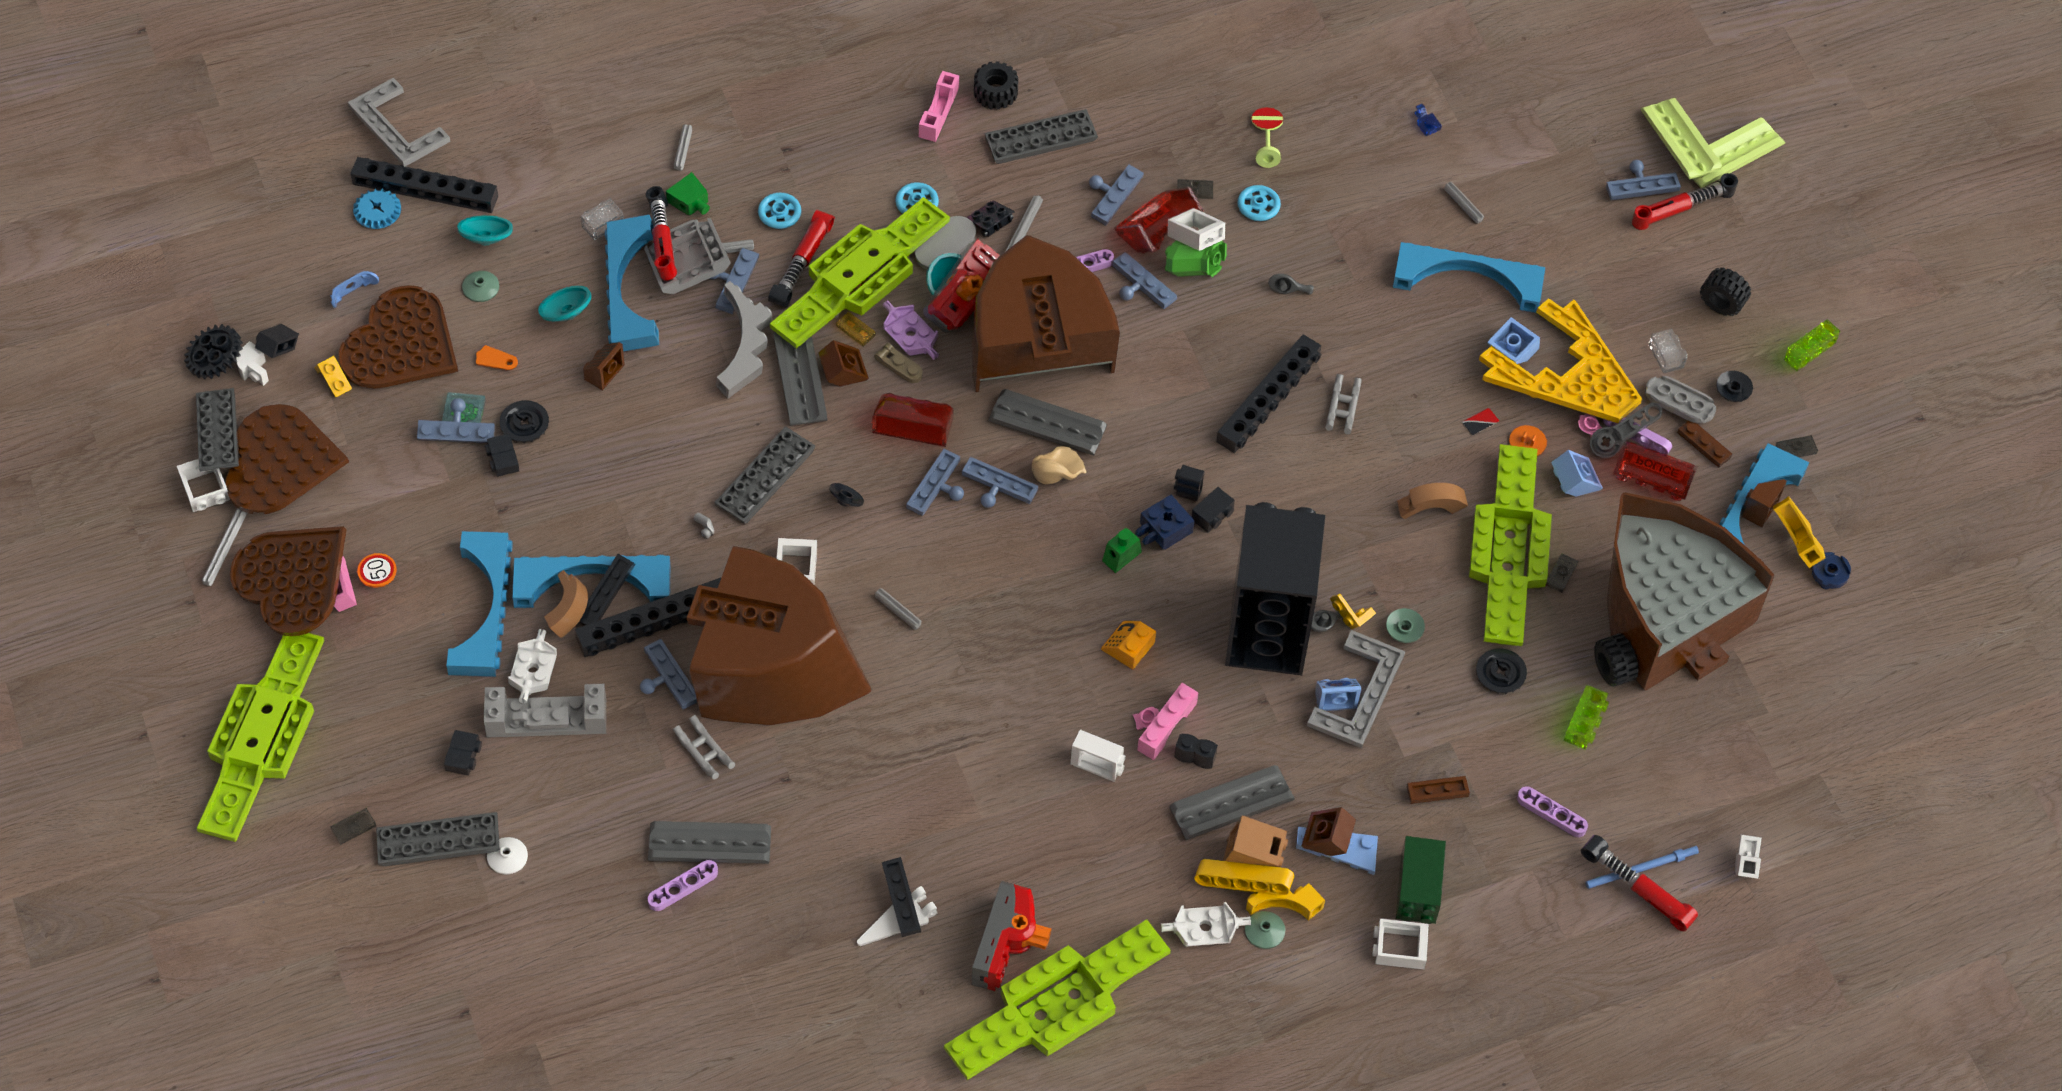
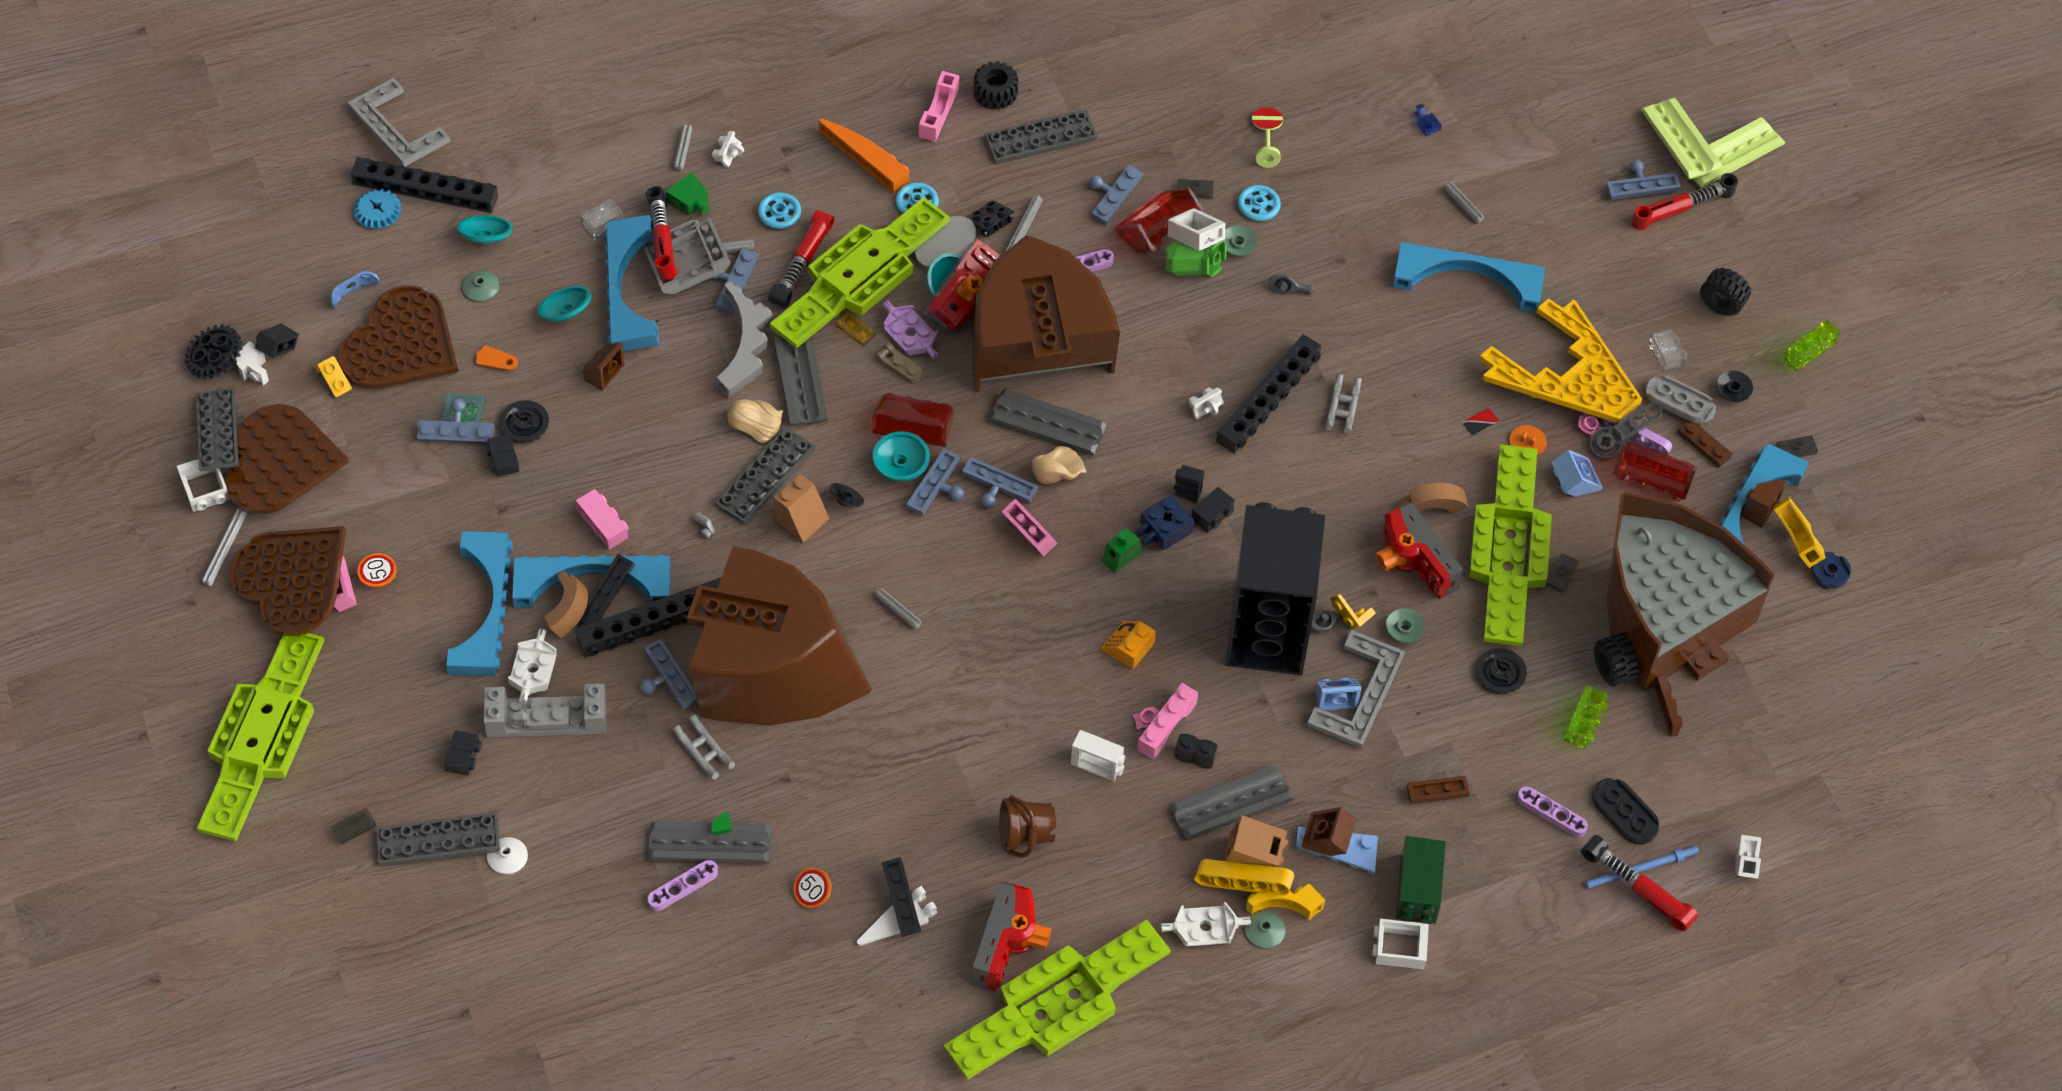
(602, 518): none -> bright pink brick
(721, 824): none -> green tile
(729, 149): none -> white hips
(755, 418): none -> tan piece
(799, 547): white window -> none
(800, 509): none -> medium nougat slope
(812, 887): none -> piece
(842, 364): reddish brown slope -> none
(867, 154): none -> orange slope
(902, 448): none -> teal dish
(1025, 824): none -> reddish brown piece
(1029, 527): none -> bright pink brick
(1142, 280): sand blue plate -> none
(1207, 403): none -> white hips
(1240, 235): none -> sand green dish
(1413, 546): none -> piece
(1515, 341): light blue slope -> none
(1625, 811): none -> black tile
(1668, 705): none -> reddish brown plate

